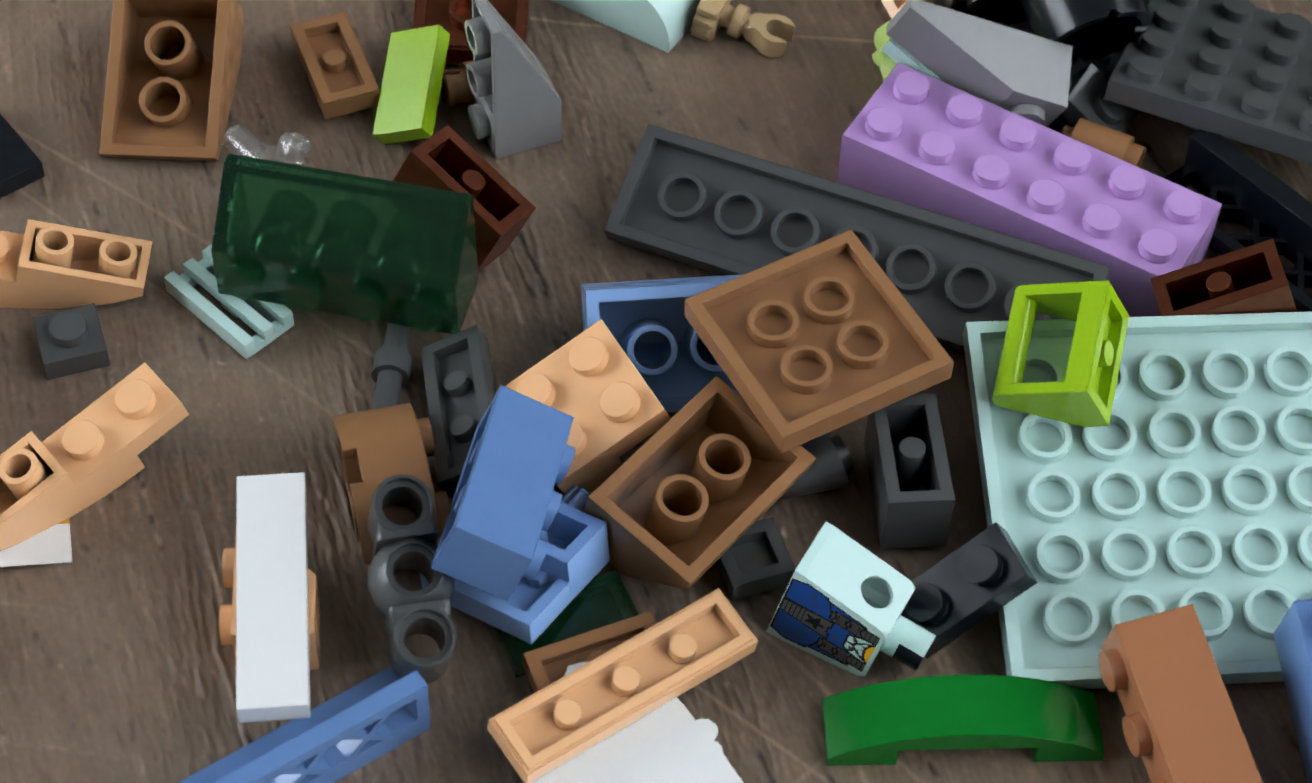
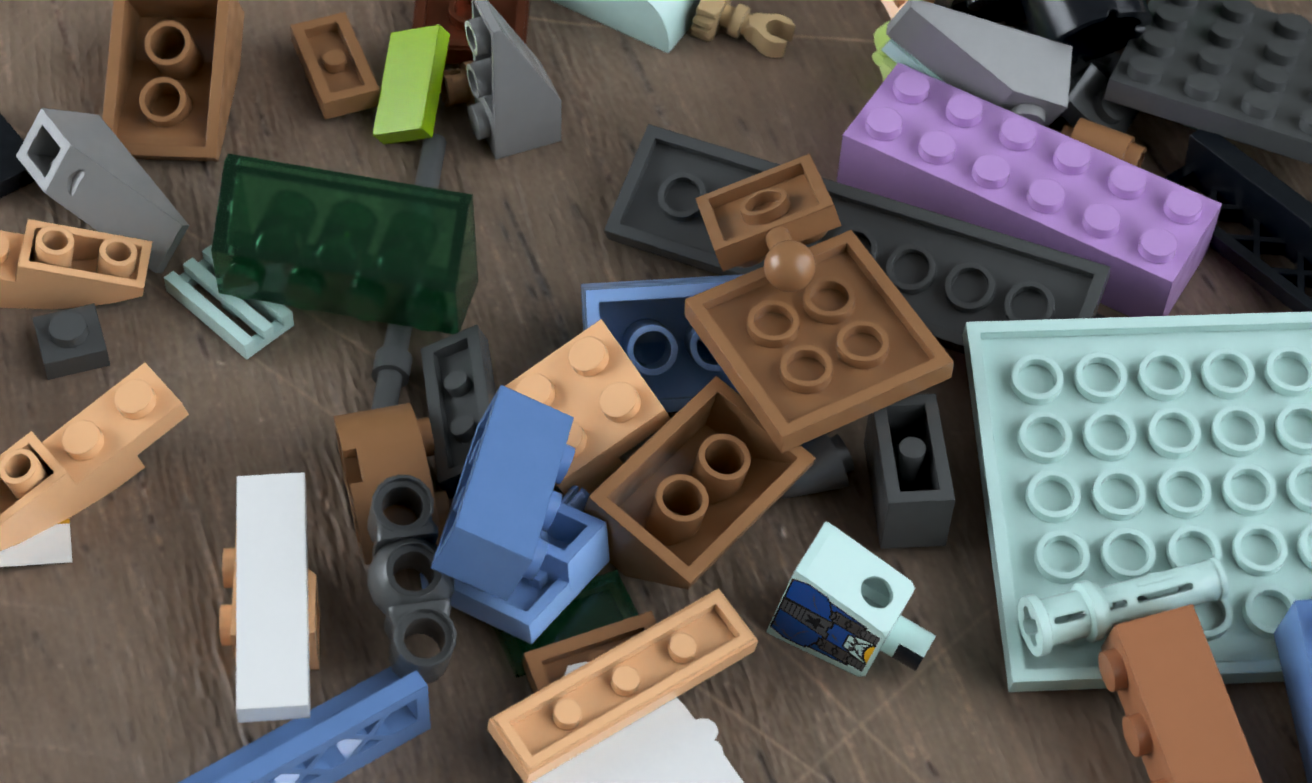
(99, 181): none -> light grey slope
(290, 149): clear arm -> none
(453, 165): copper brick -> none
(756, 562): dark grey plate -> none
(771, 220): none -> medium nougat plate
(961, 713): green slope -> none
(968, 586): black plate -> none
(1090, 610): none -> light aqua pin
(1094, 356): lime tile -> none
(1227, 284): copper brick -> none

